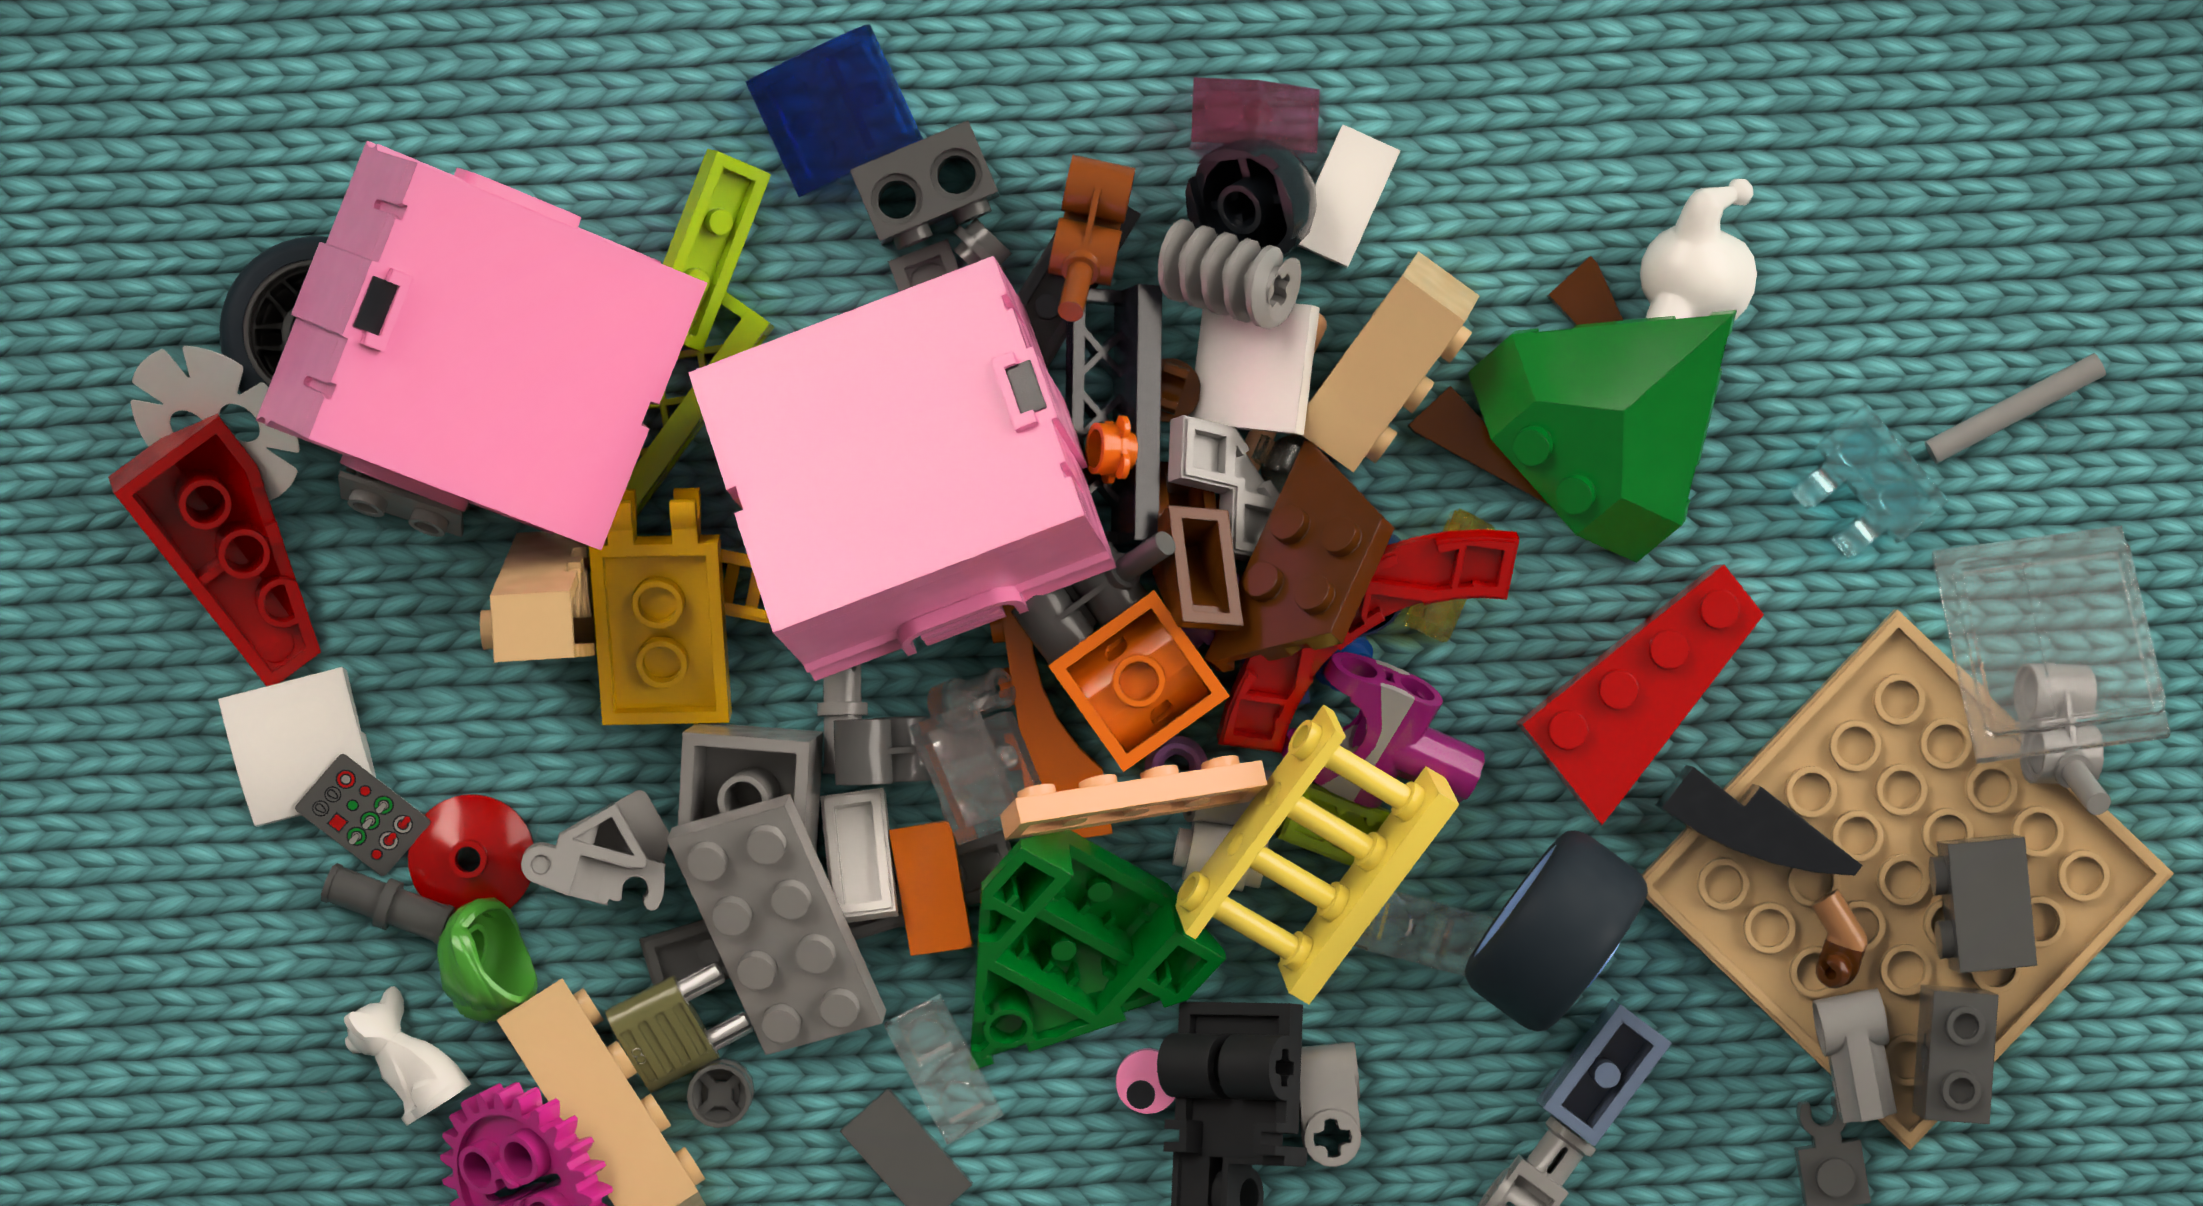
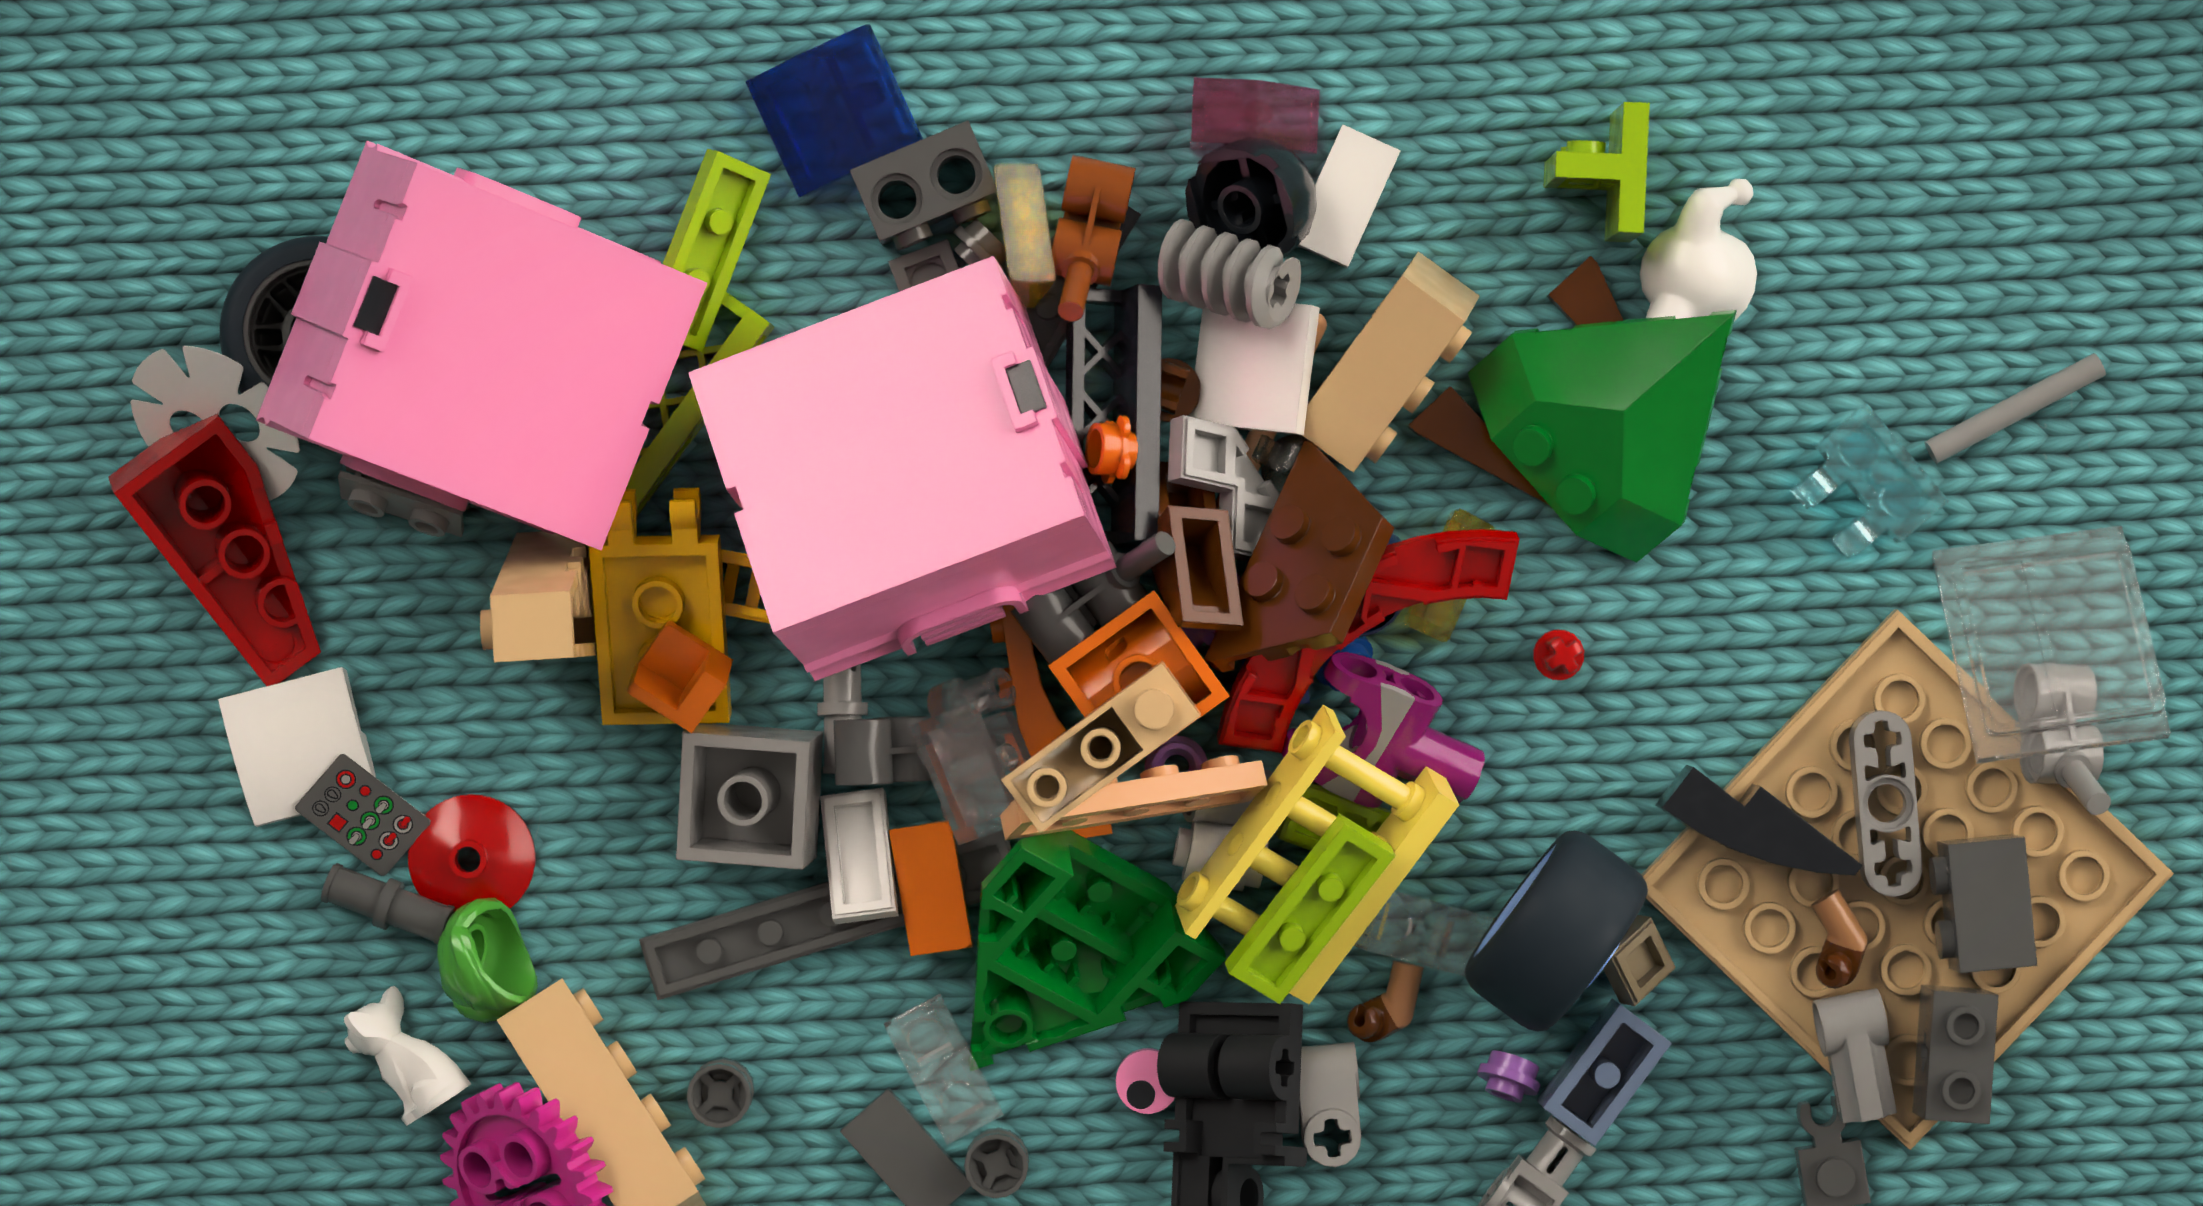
(603, 852): light grey piece -> none
(666, 1033): olive piece -> none
(680, 676): none -> orange panel
(777, 924): light grey plate -> none
(994, 1173): none -> dark grey wheel
(1025, 230): none -> clear yellow slope
(1101, 746): none -> tan slope
(1309, 909): none -> lime plate
(1390, 1010): none -> arm
(1509, 1076): none -> medium lavender plate
(1558, 654): none -> red axle
(1618, 172): none -> lime bracket
(1633, 697): red wedge -> none
(1638, 962): none -> dark tan tile
(1895, 754): none -> light grey beam

